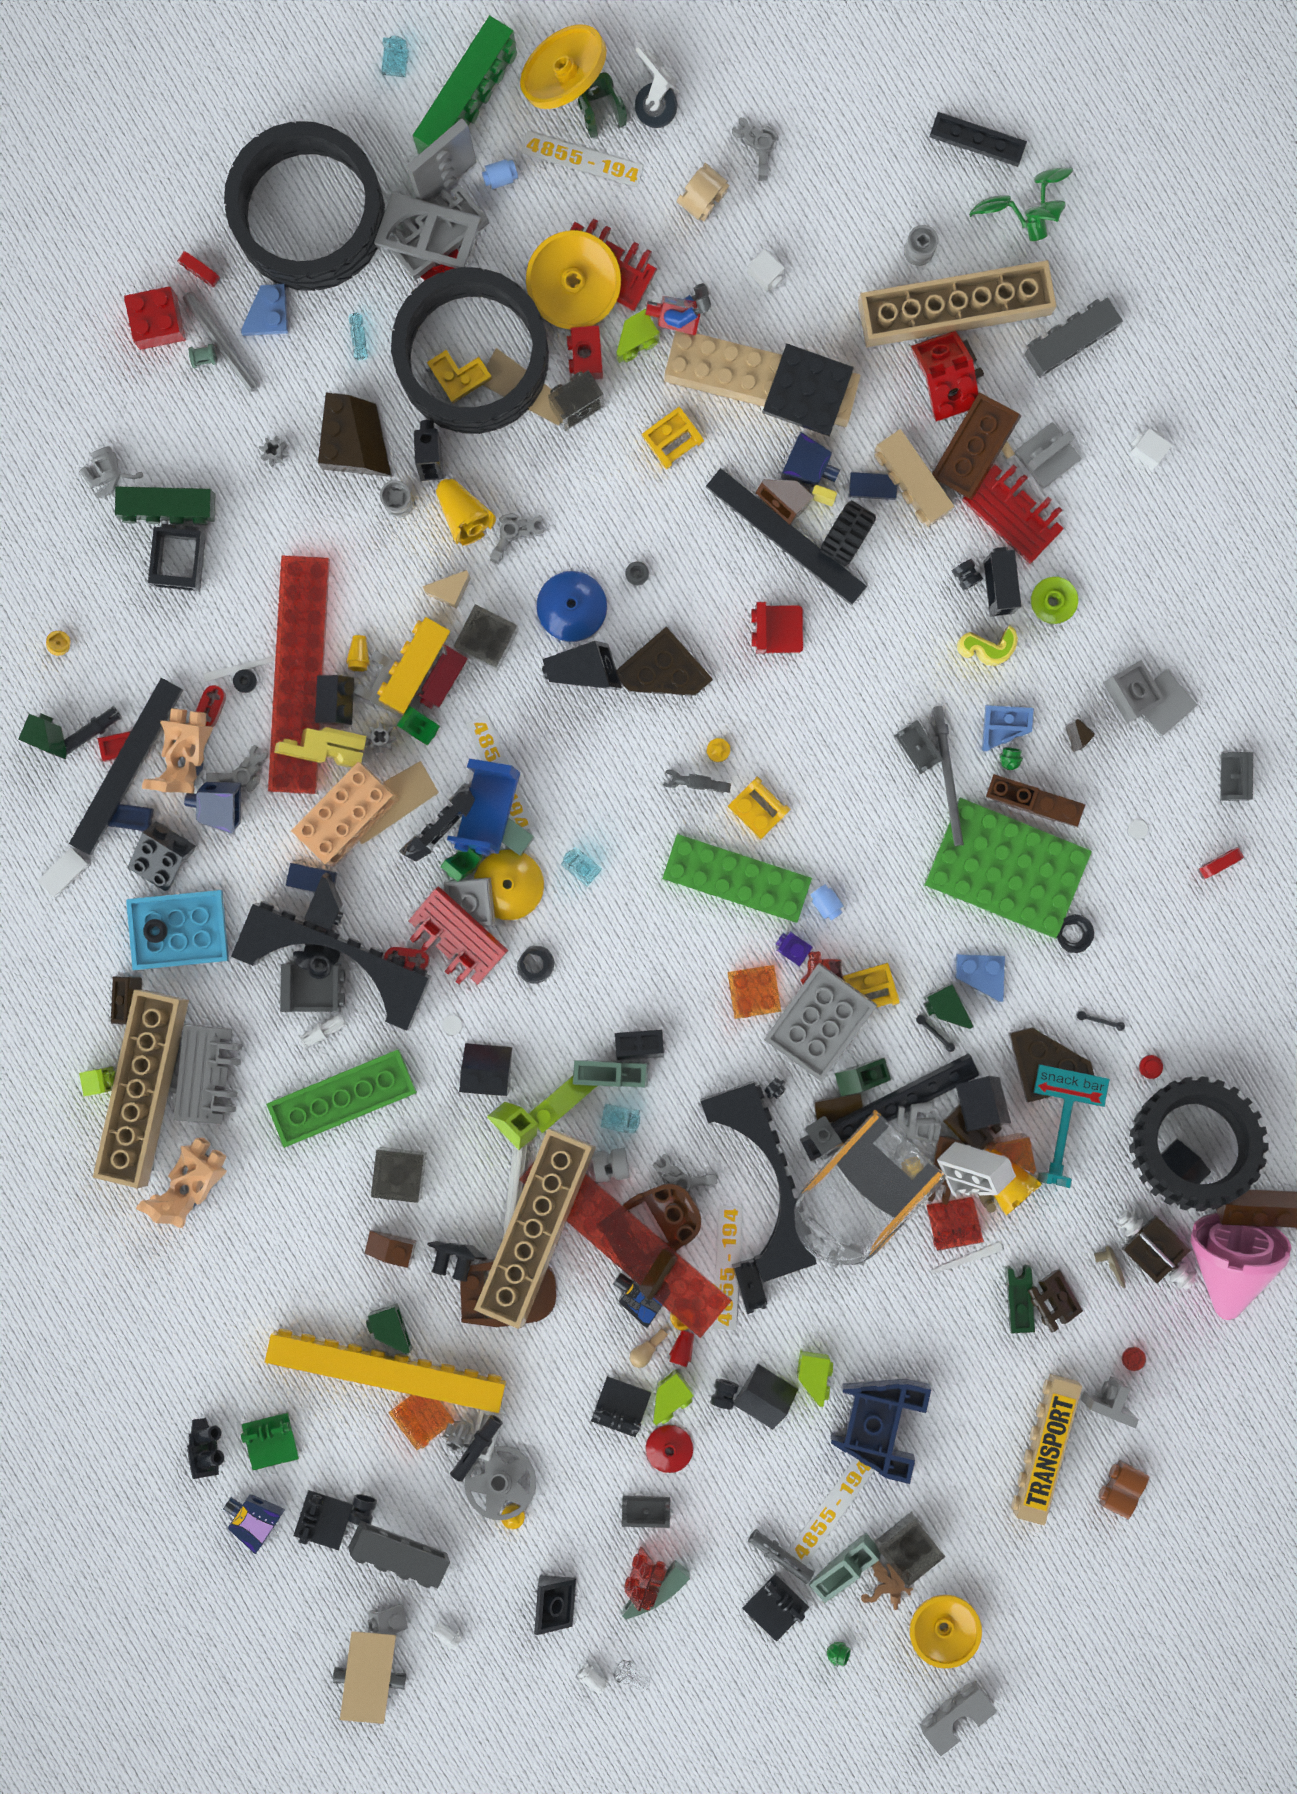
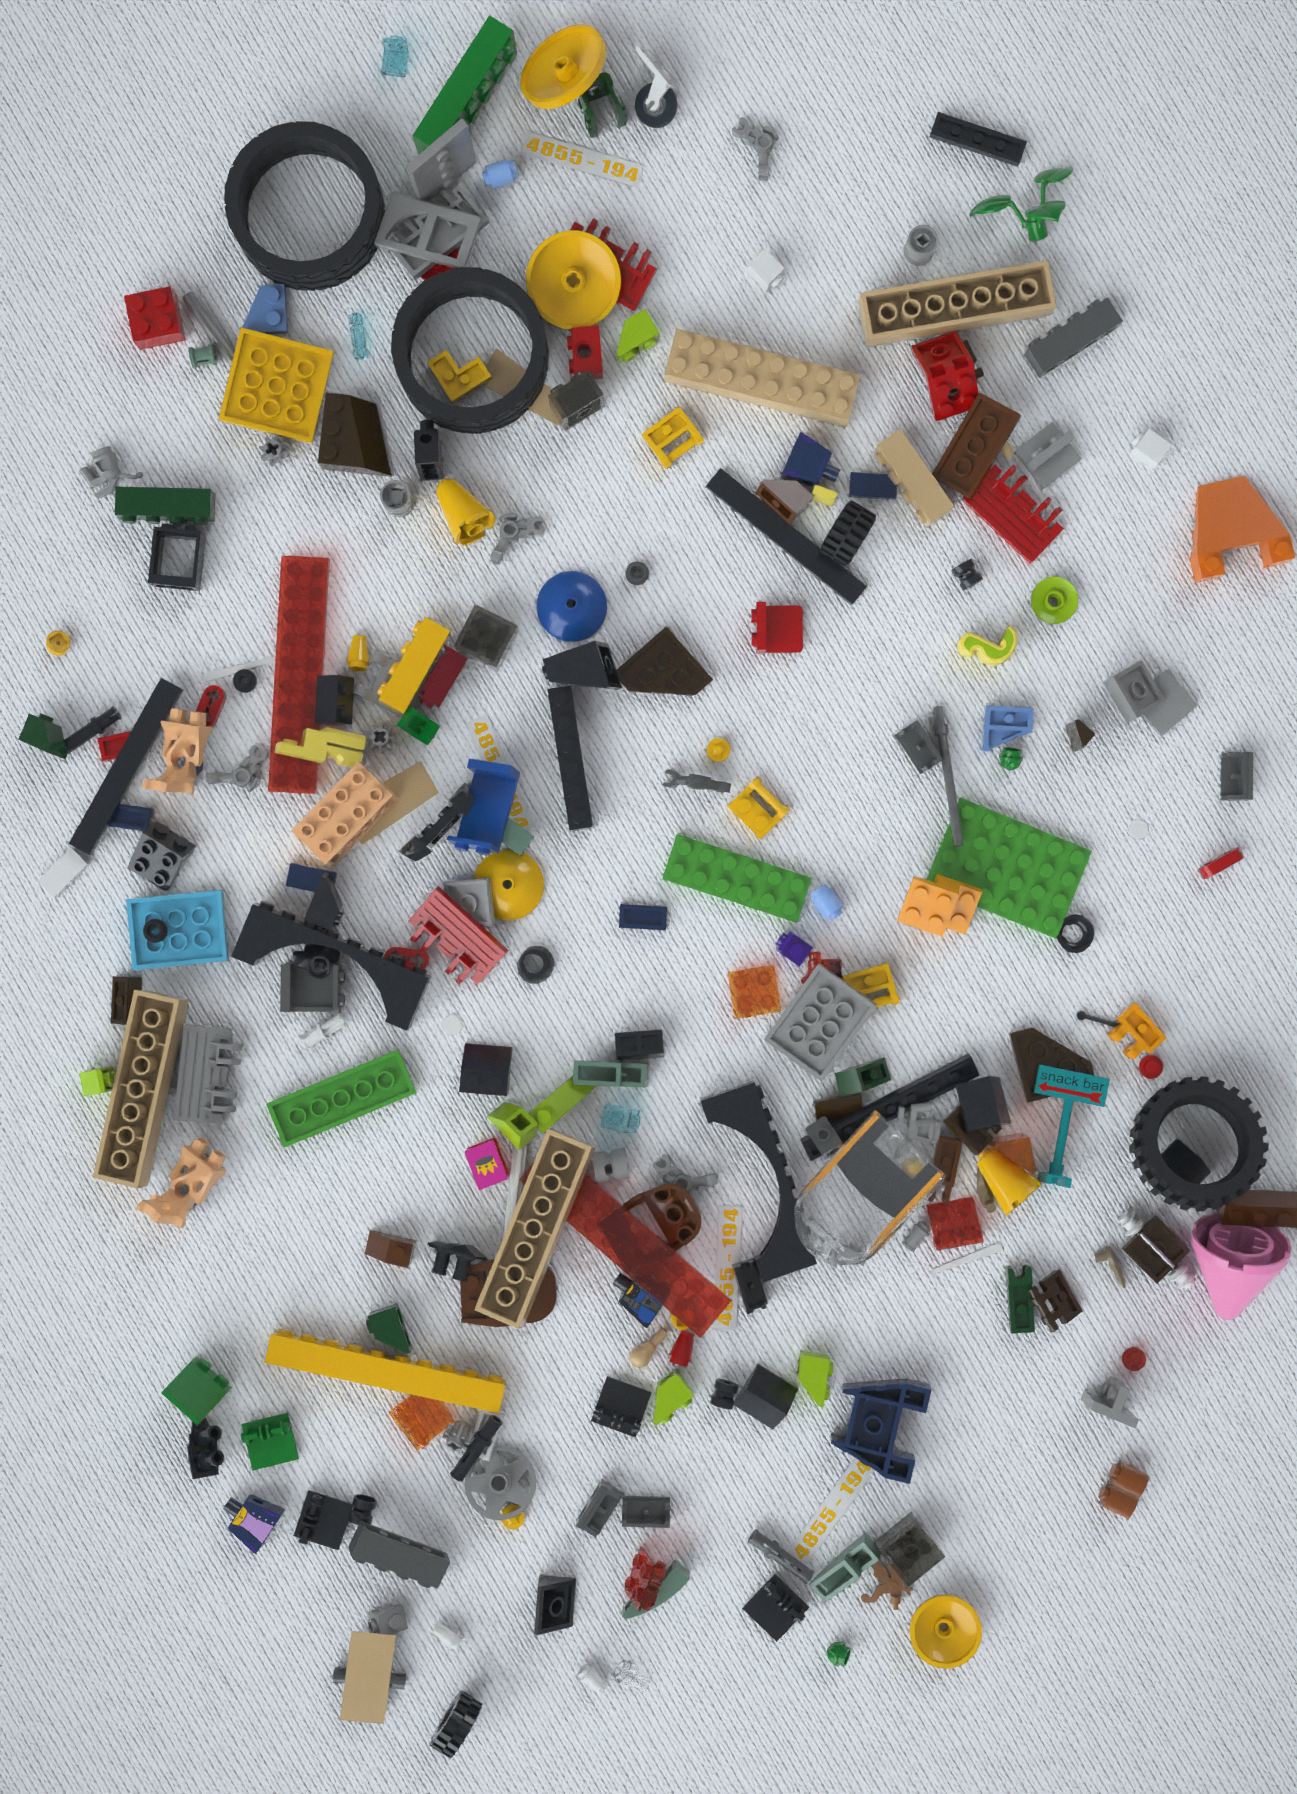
(197, 1390): none -> green slope
(198, 269): red beam -> none
(217, 805): torso -> none
(276, 385): none -> yellow plate
(398, 1174): clear smoke brick -> none
(449, 589): tan slope -> none
(456, 1724): none -> black wheel
(461, 864): green bracket -> none
(487, 1163): none -> dark pink piece
(570, 758): none -> black arch
(580, 866): clear light blue bracket -> none
(599, 1508): none -> dark grey hinge
(642, 917): none -> dark blue tile
(658, 1274): dark brown slope -> none
(665, 1437): red dish -> none
(679, 313): torso -> none
(702, 191): tan brick -> none
(775, 1088): black plate -> none
(808, 390): black plate -> none
(916, 1236): none -> light grey pin
(939, 905): none -> light orange bracket
(947, 1006): dark green slope -> none
(950, 1047): black hinge -> none
(970, 1703): light grey arch -> none
(975, 1170): white wedge -> none
(982, 973): medium blue wing -> none
(1002, 582): black window -> none
(1035, 801): reddish brown slope -> none
(1046, 1449): brick -> none
(1140, 1027): none -> light orange plate
(1230, 518): none -> orange wedge

